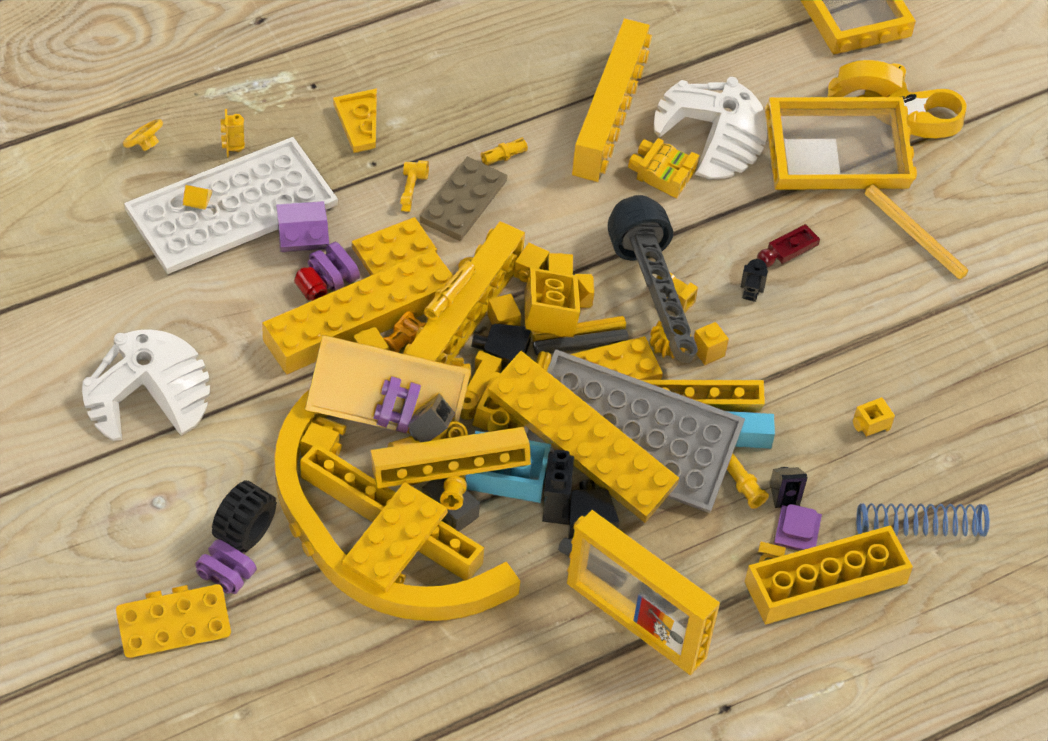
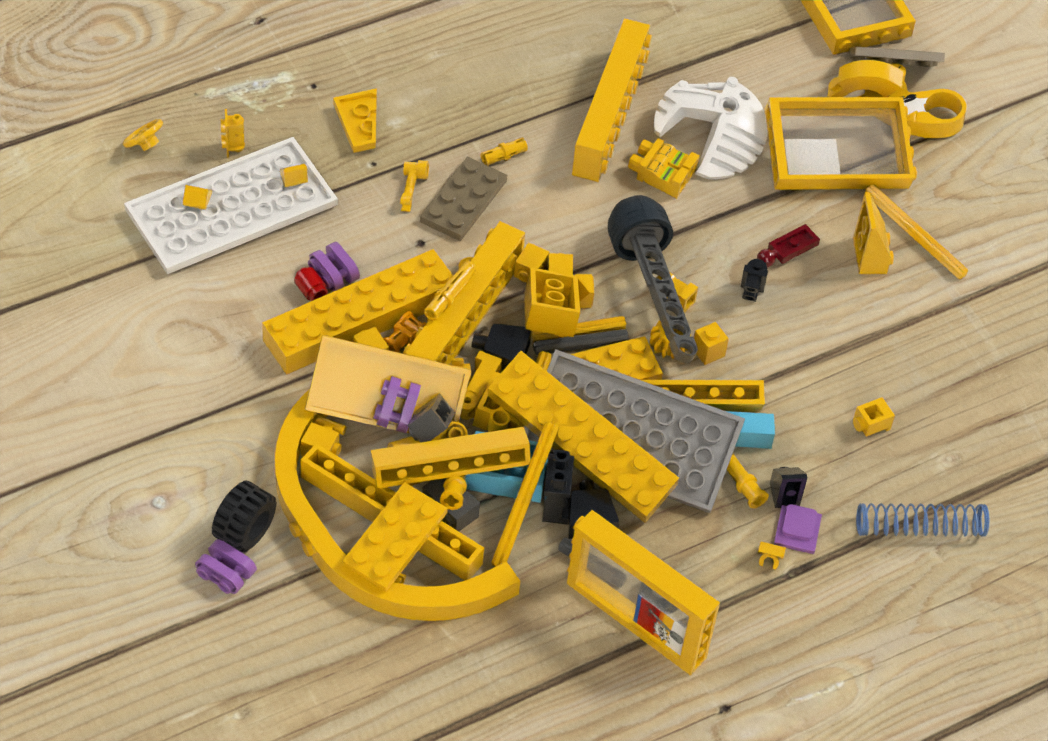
(171, 378): white piece -> none
(173, 620): yellow bracket -> none
(294, 175): none -> yellow slope
(302, 226): medium lavender slope -> none
(392, 245): yellow plate -> none
(504, 310): yellow brick -> none
(525, 494): none -> yellow axle
(828, 574): yellow brick -> none
(871, 240): none -> yellow slope
(904, 57): none -> dark tan plate

